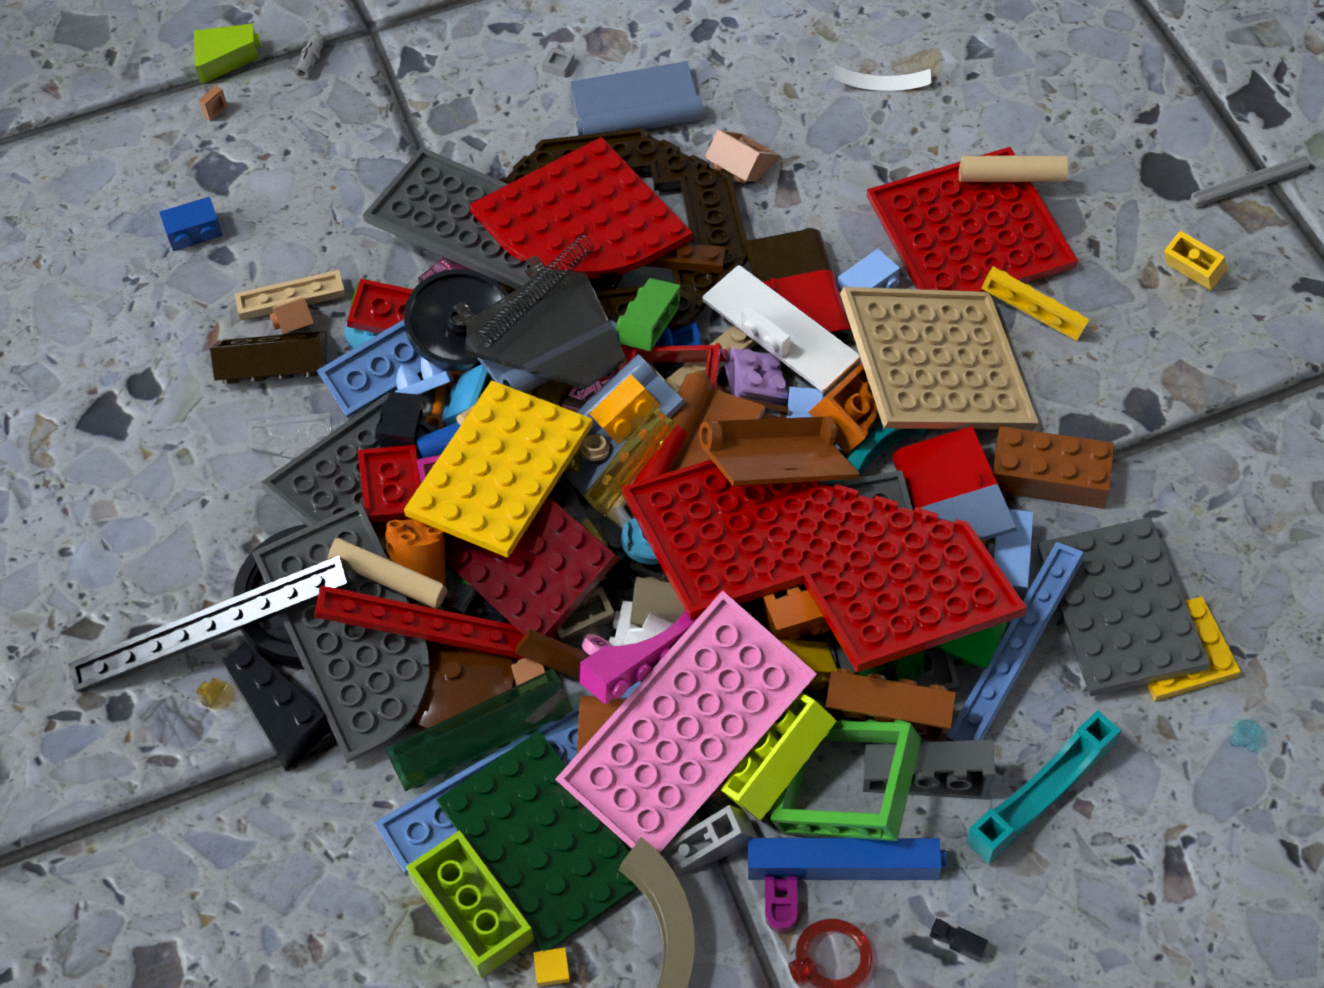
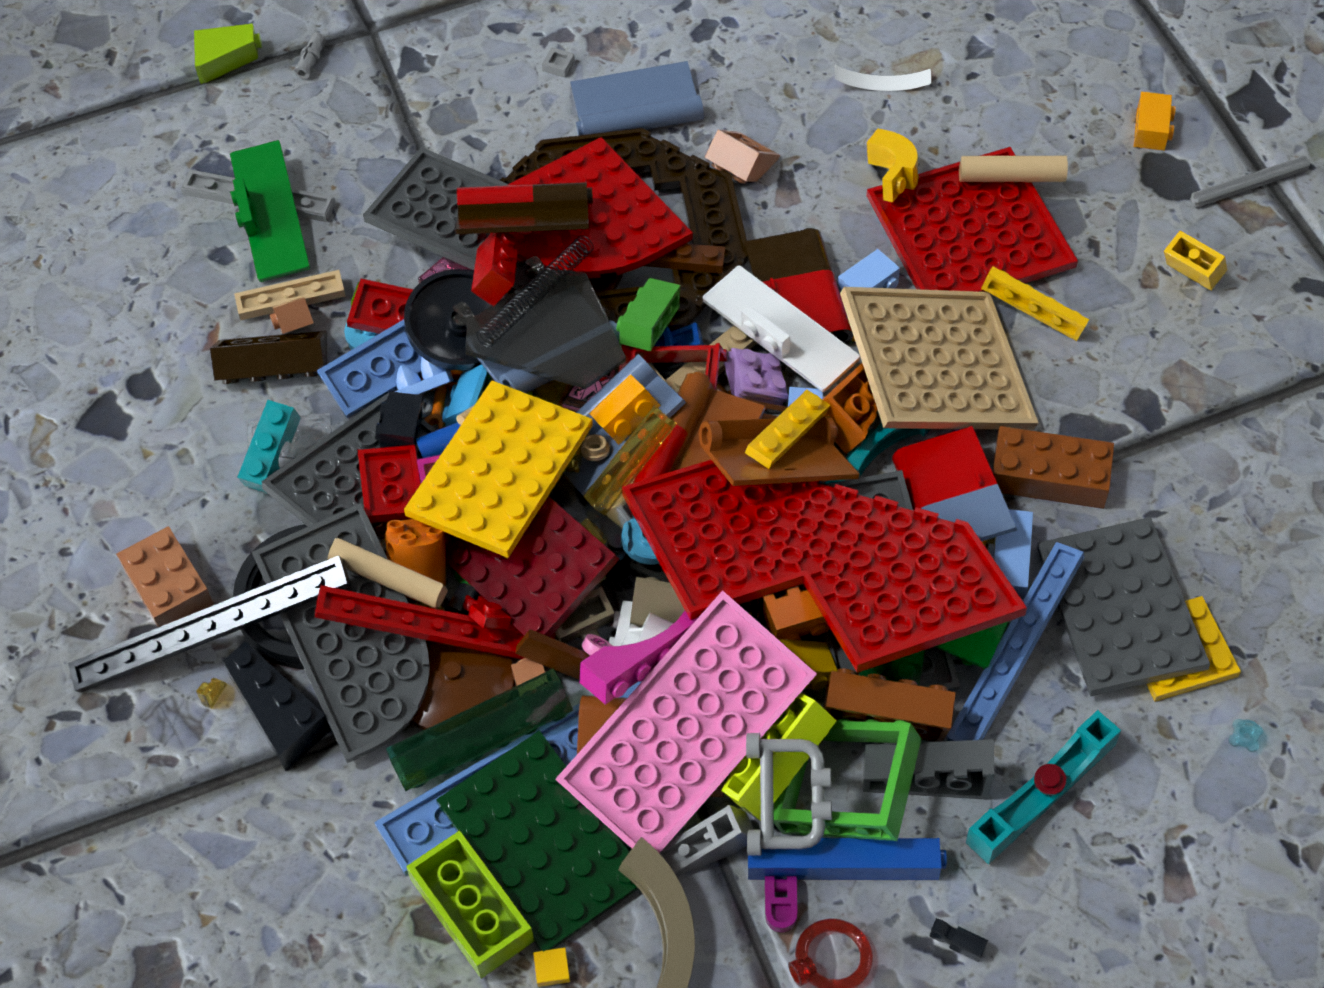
(164, 577): none -> nougat brick
(191, 223): blue brick -> none
(213, 103): nougat tile -> none
(218, 188): none -> light grey tile
(268, 211): none -> green bracket
(274, 428): none -> teal arch
(486, 613): none -> red plate
(495, 267): none -> red brick
(523, 208): none -> dark brown door
(787, 429): none -> yellow plate
(820, 808): none -> light grey bar
(899, 156): none -> yellow arch
(1050, 779): none -> dark red plate
(1153, 121): none -> light orange brick

